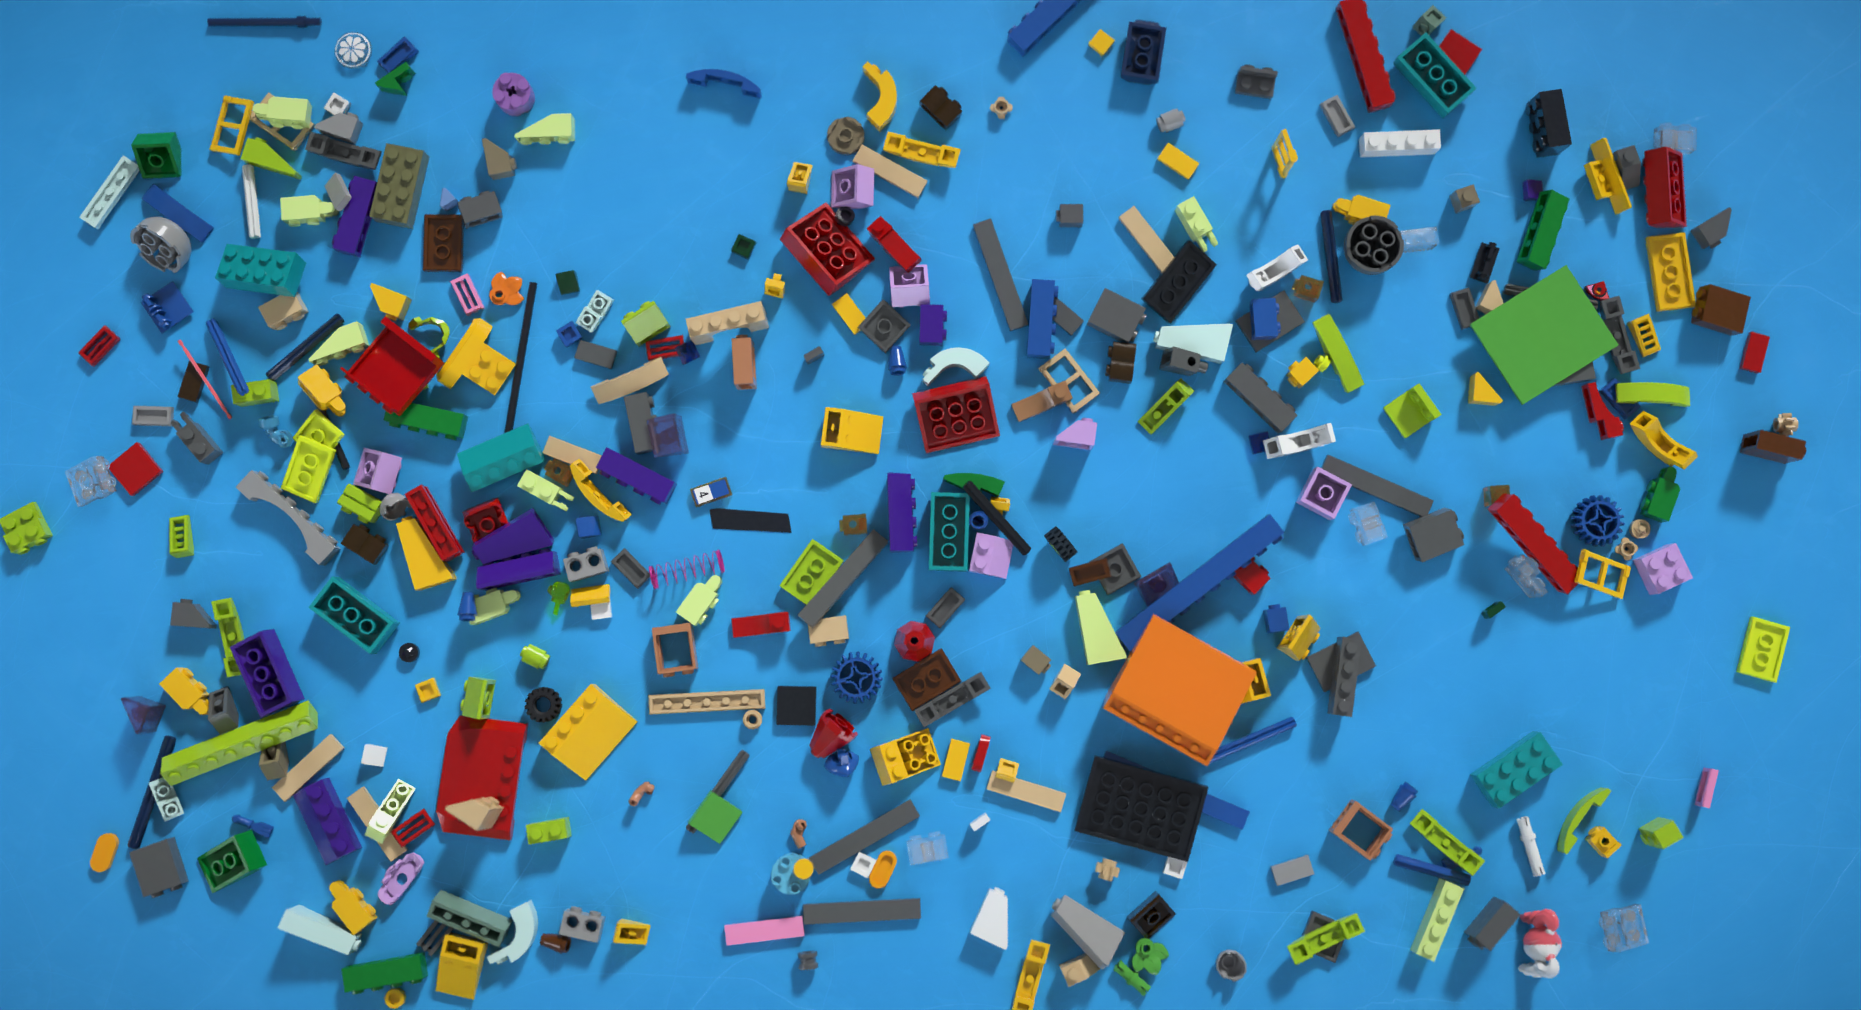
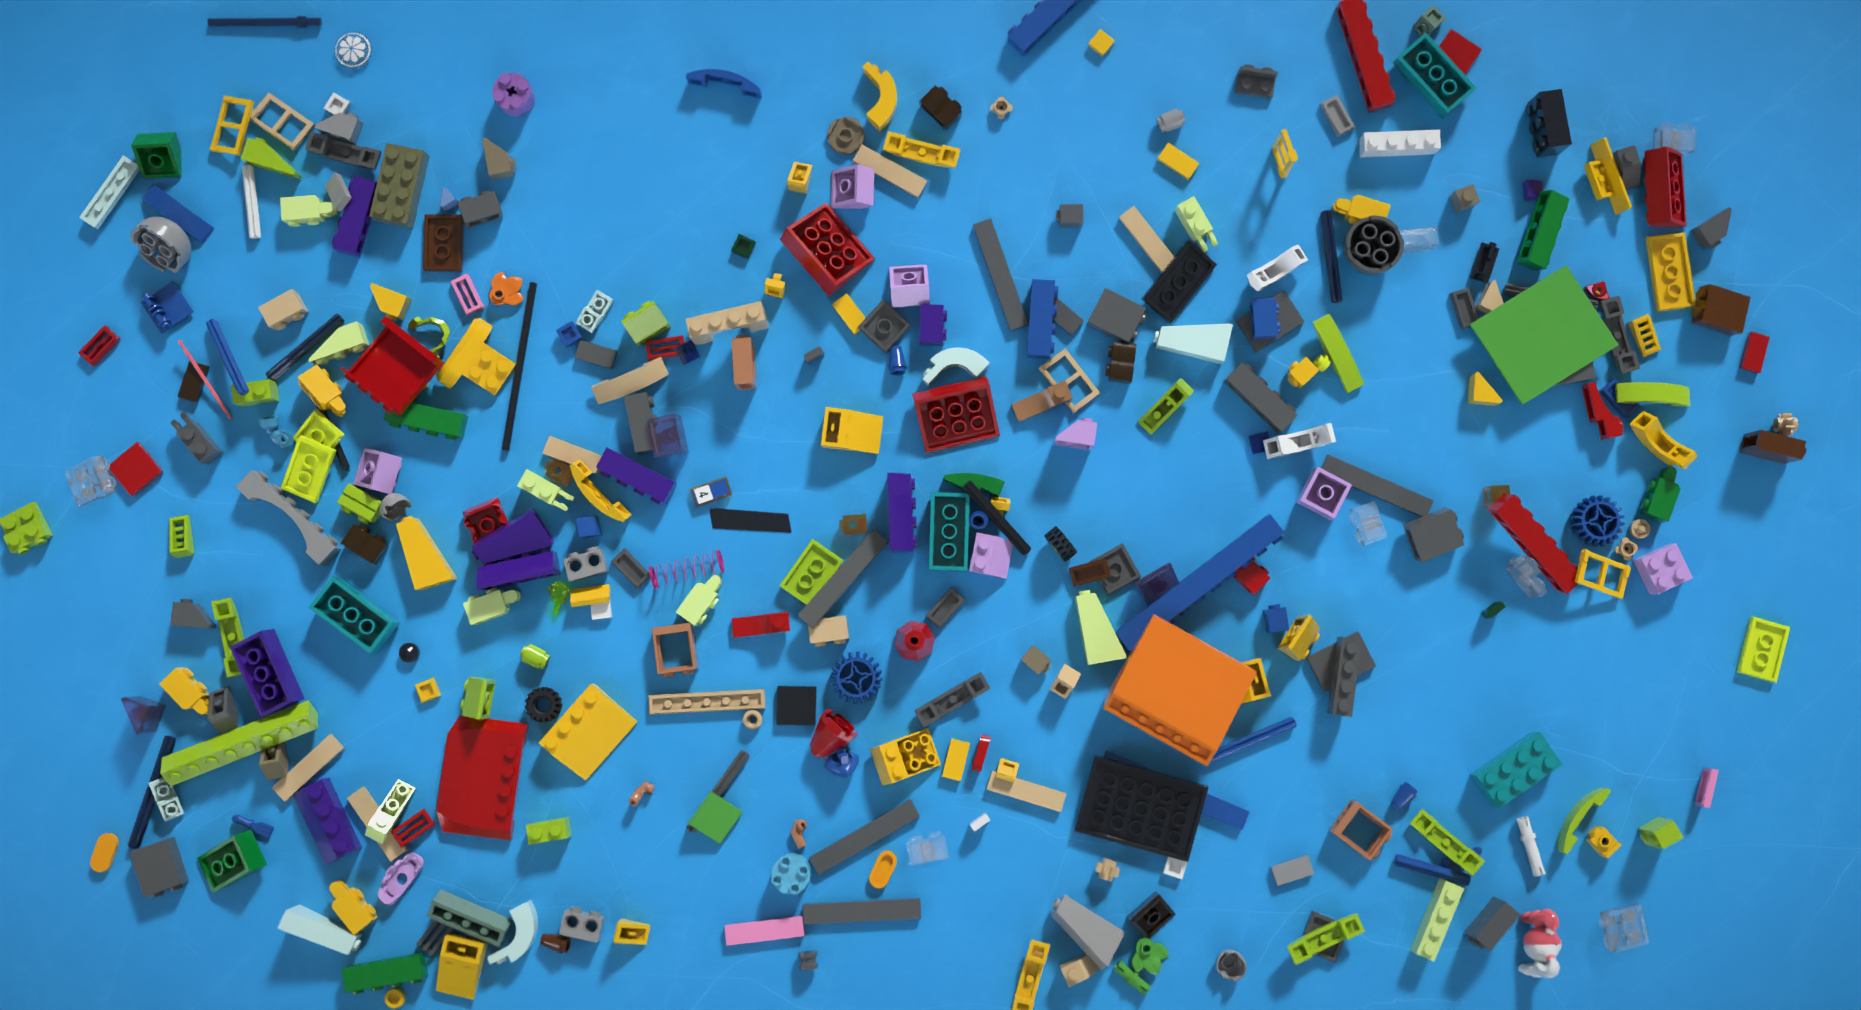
(152, 416): light grey tile -> none
(260, 270): teal brick -> none
(285, 112): yellowish green hinge -> none
(374, 755): white slope -> none
(391, 82): green slope -> none
(397, 55): blue tile -> none
(434, 523): red brick -> none
(467, 608): blue cone -> none
(477, 812): tan slope -> none
(500, 457): teal slope -> none
(550, 129): yellowish green slope -> none
(567, 282): dark green slope -> none
(803, 868): yellow tile -> none
(844, 216): black tile -> none
(863, 864): white tile -> none
(893, 244): red slope -> none
(926, 679): reddish brown tile -> none
(992, 919): white slope -> none
(1143, 52): dark blue slope -> none
(1182, 362): dark grey torso -> none
(1301, 292): clear orange brick -> none
(1411, 410): lime bracket -> none

